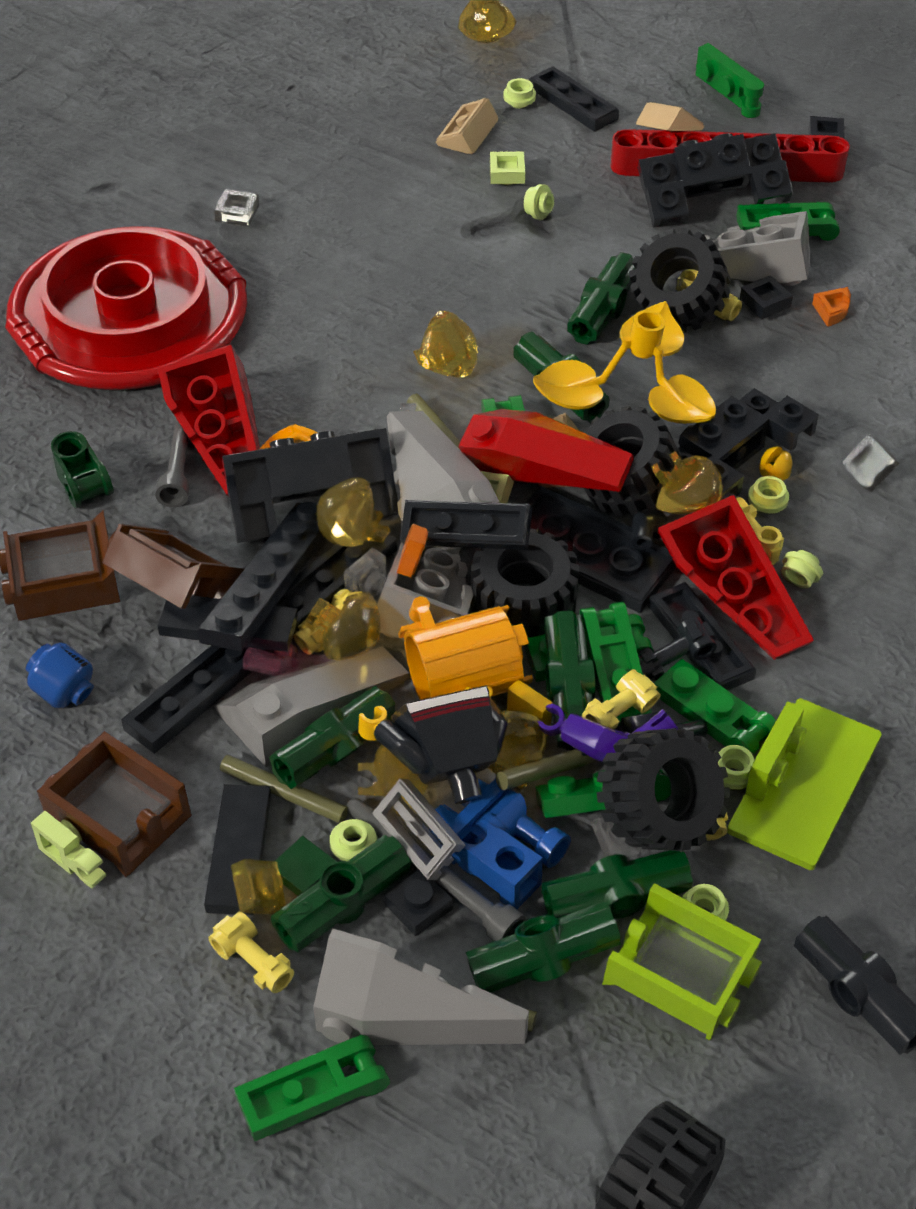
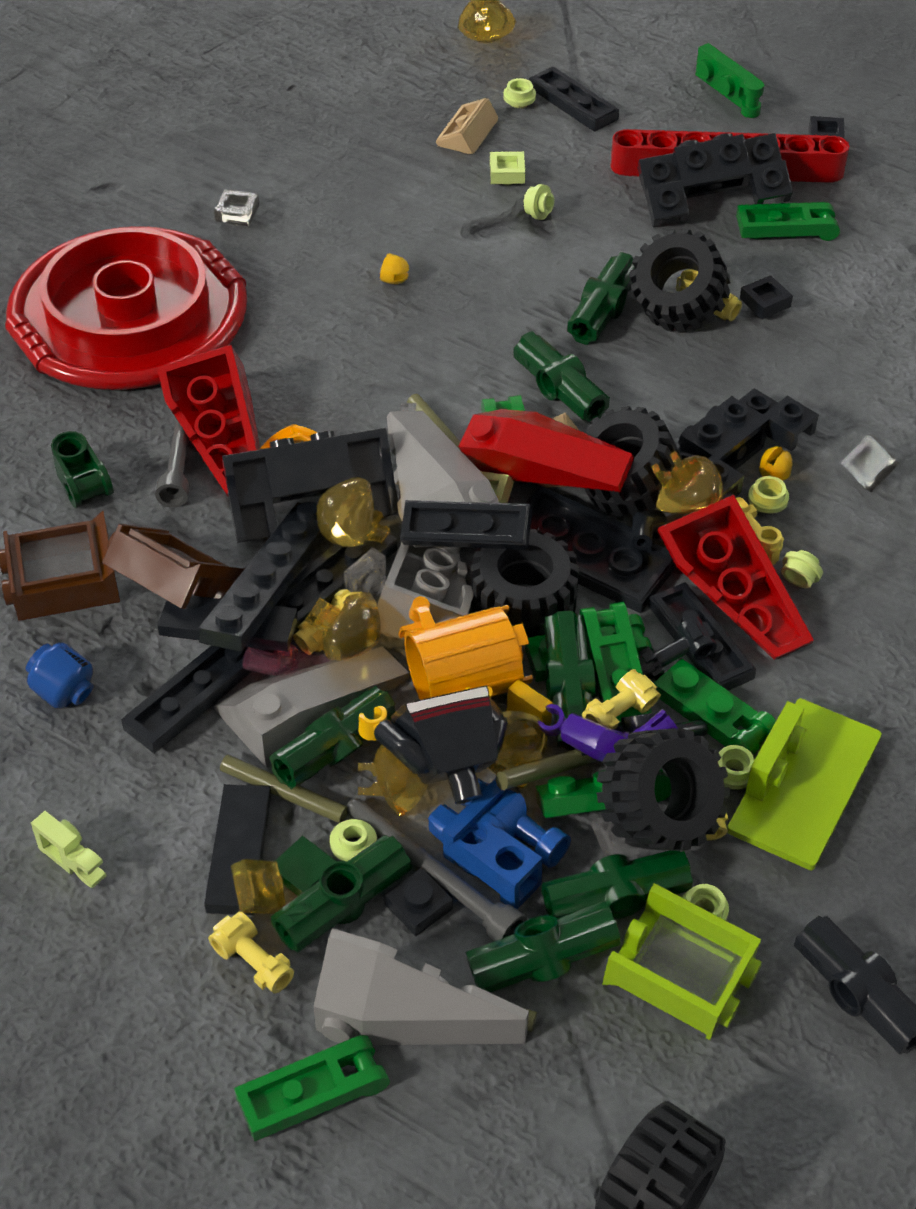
(117, 801): reddish brown window -> none
(394, 269): none -> yellow hinge
(412, 550): orange tile -> none
(442, 854): light grey tile -> none
(448, 346): clear yellow piece -> none
(646, 334): yellow plant -> none
(668, 118): tan slope -> none
(773, 249): light grey wedge -> none
(832, 305): orange tile -> none

